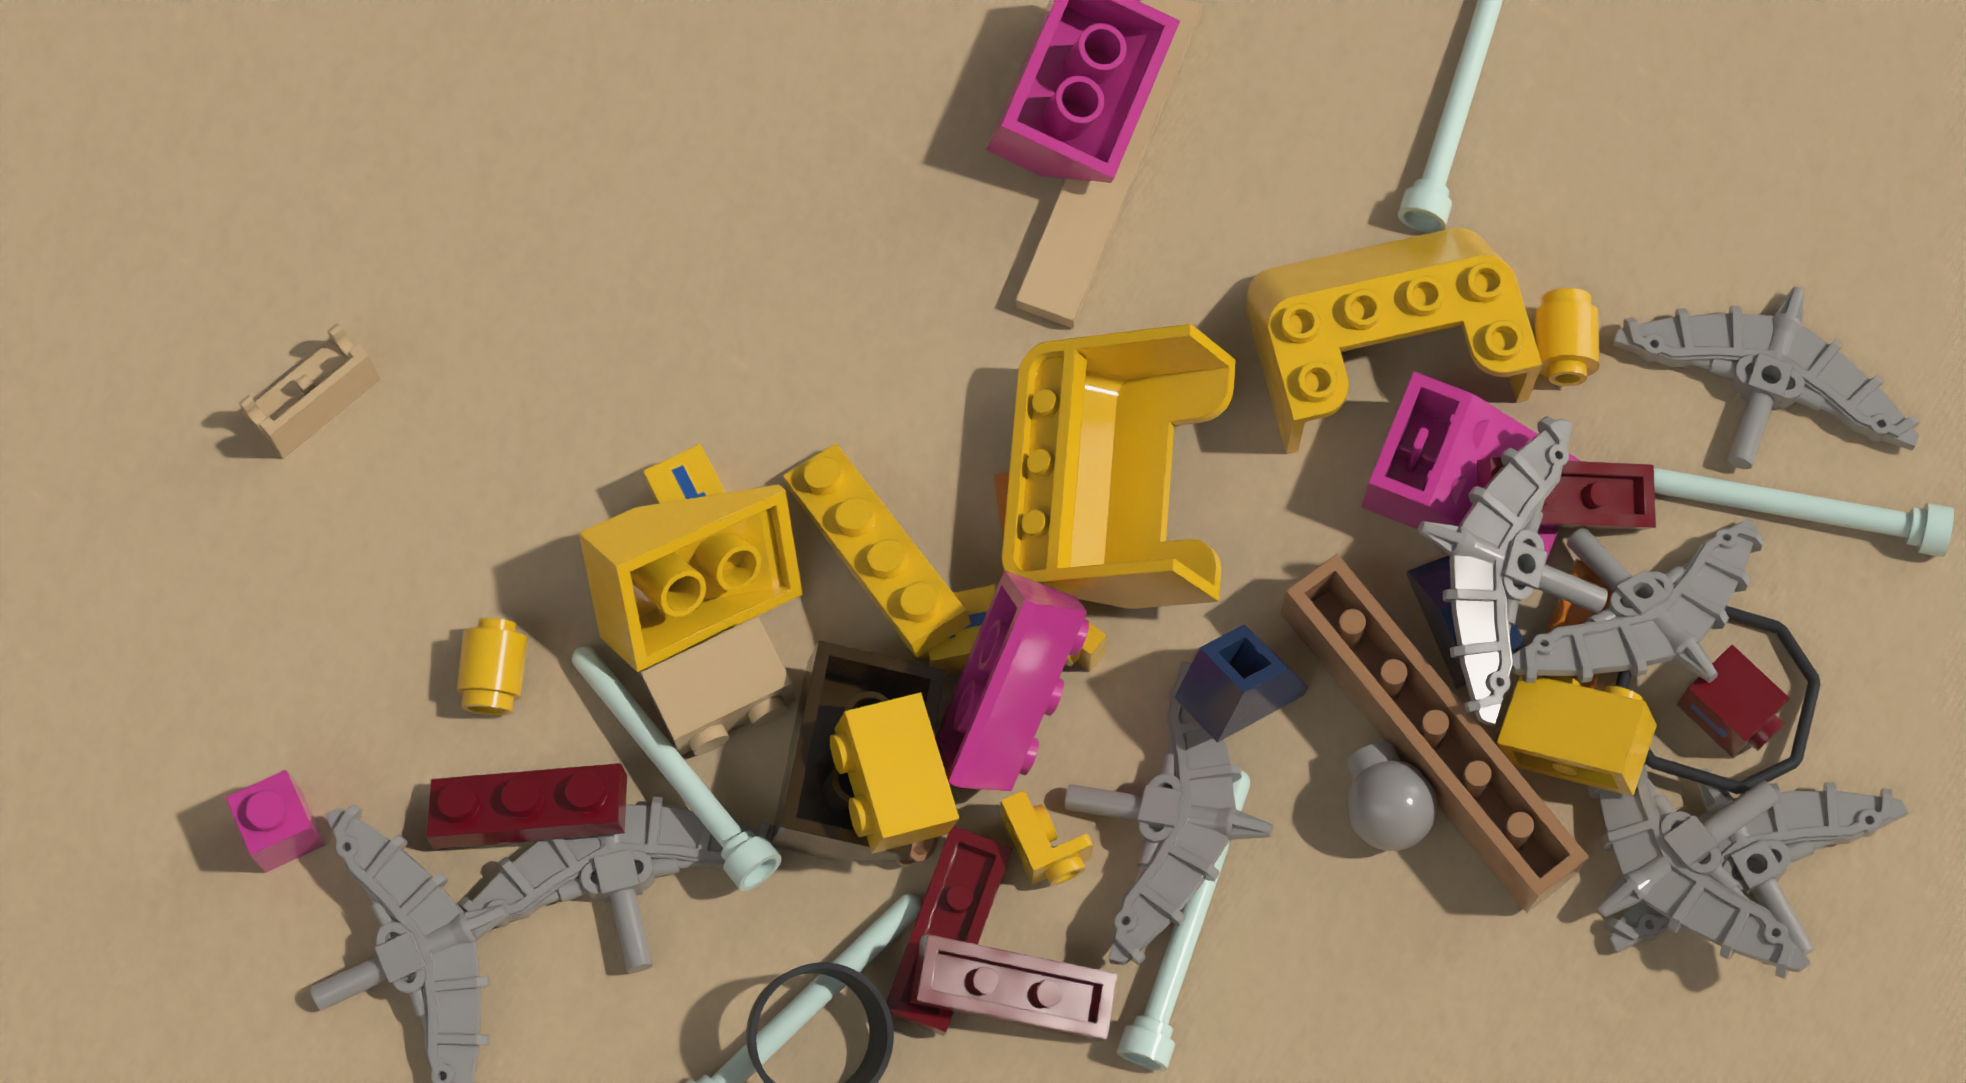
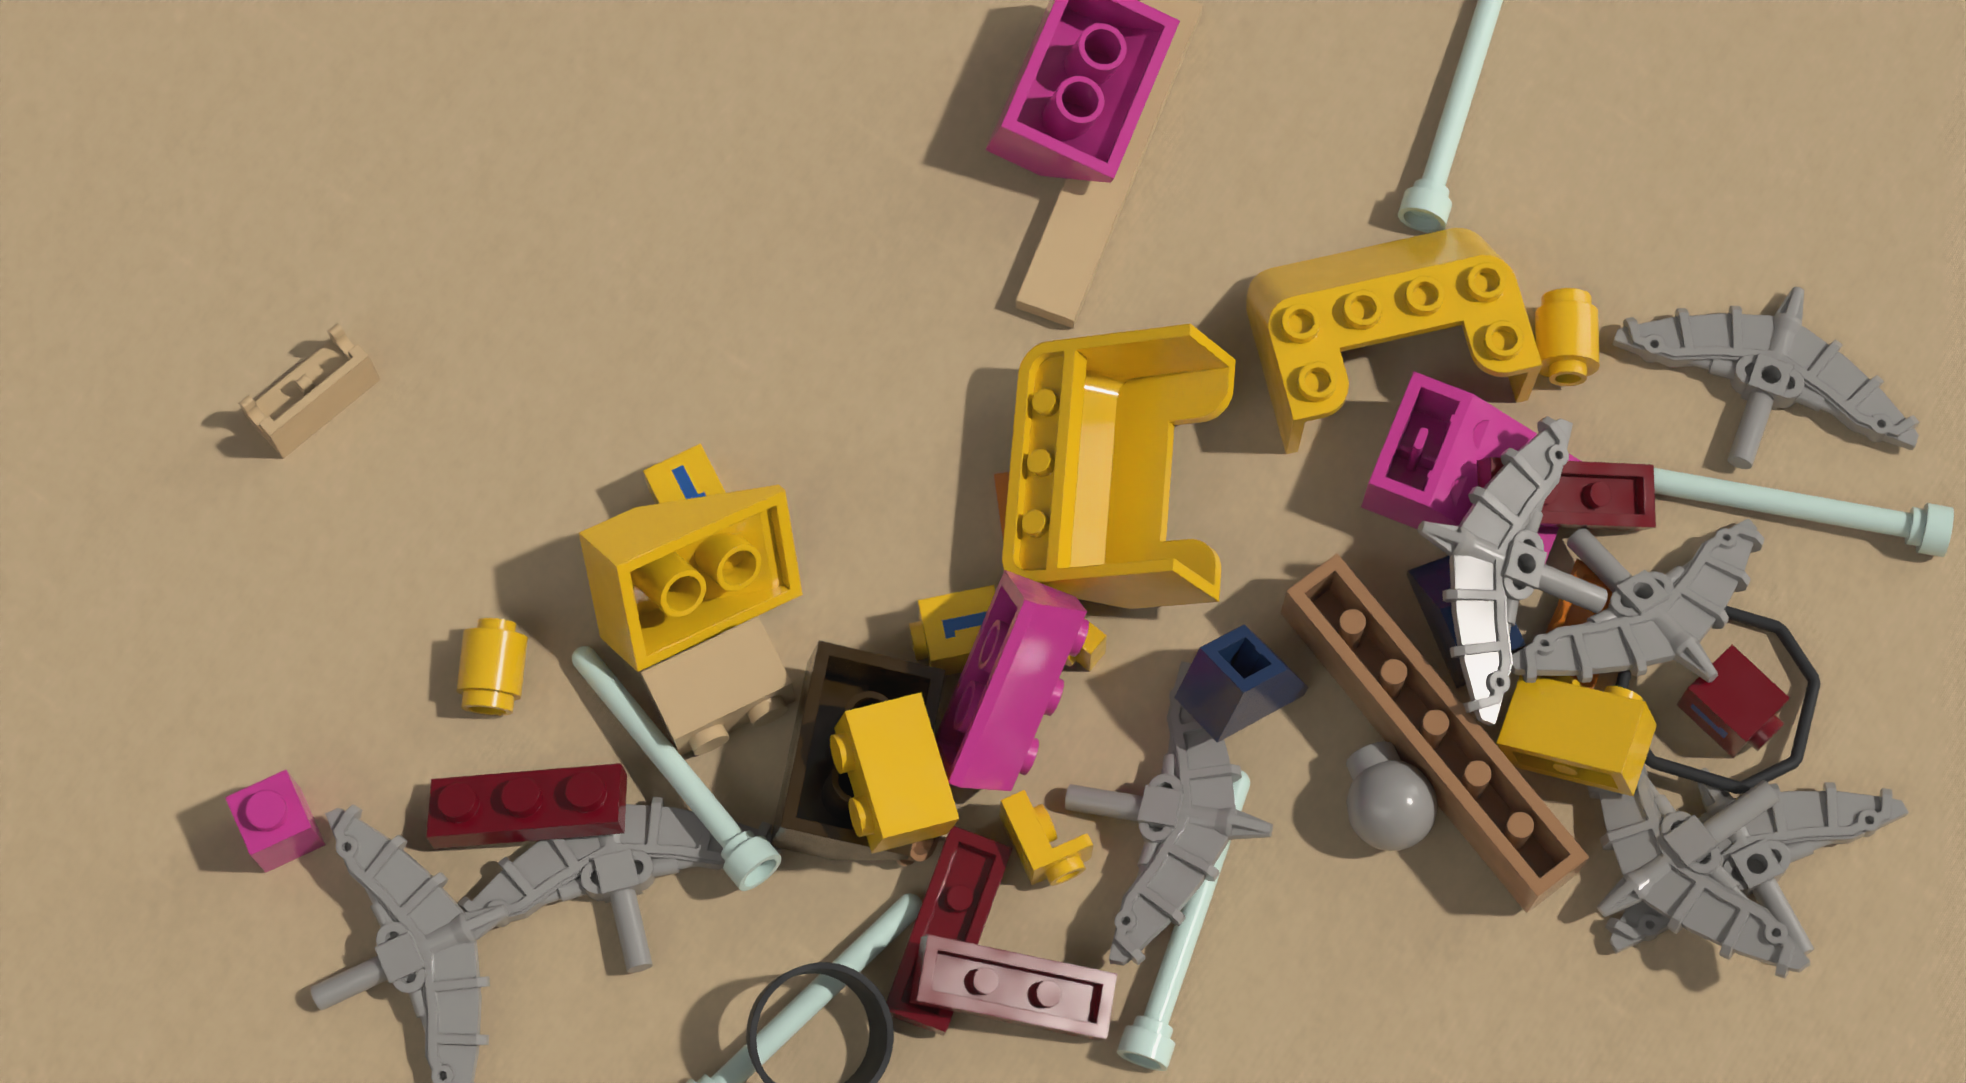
(877, 550): yellow plate -> none

